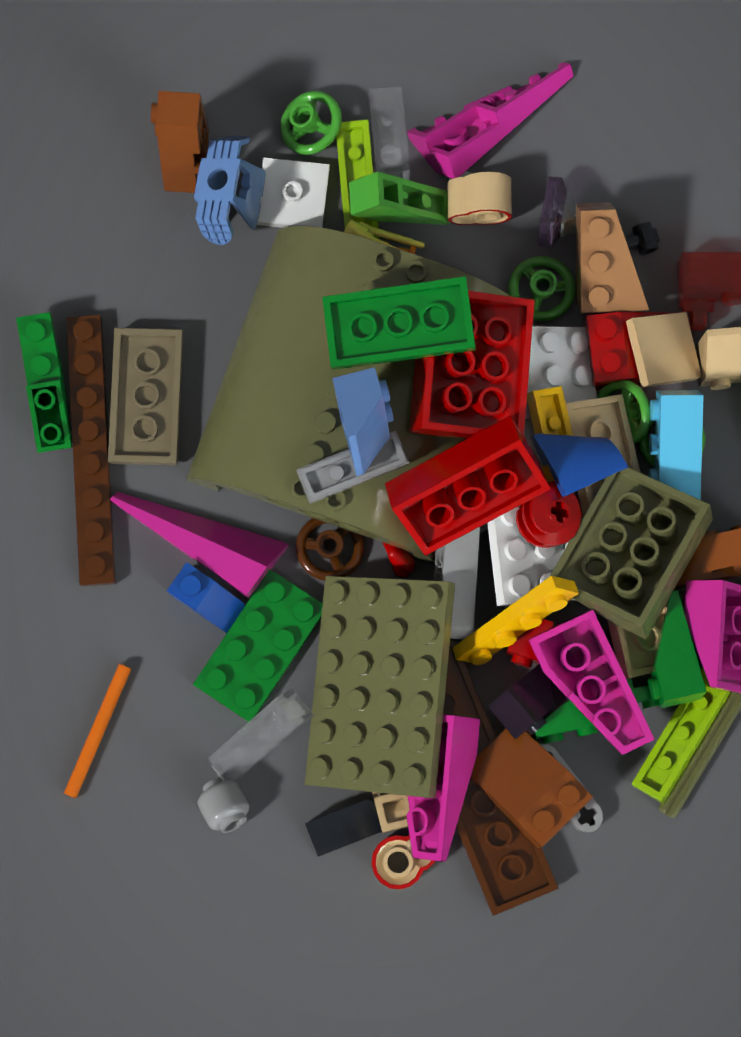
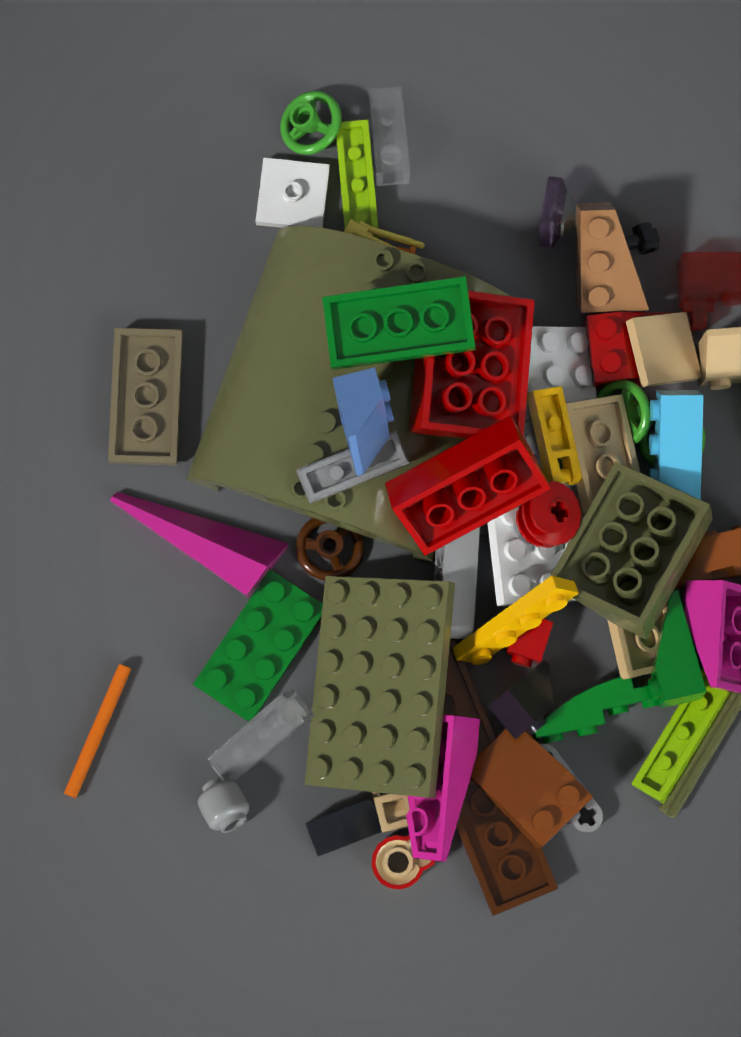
(44, 382): green slope -> none
(90, 451): reddish brown plate -> none
(181, 138): dark orange wedge -> none
(206, 597): blue slope -> none
(218, 186): medium blue piece -> none
(398, 200): bright green slope -> none
(401, 559): red arm -> none
(464, 138): dark pink wedge -> none
(480, 199): tan piece -> none
(548, 278): bright green piece -> none
(578, 459): blue slope -> none
(588, 674): dark pink wedge -> none

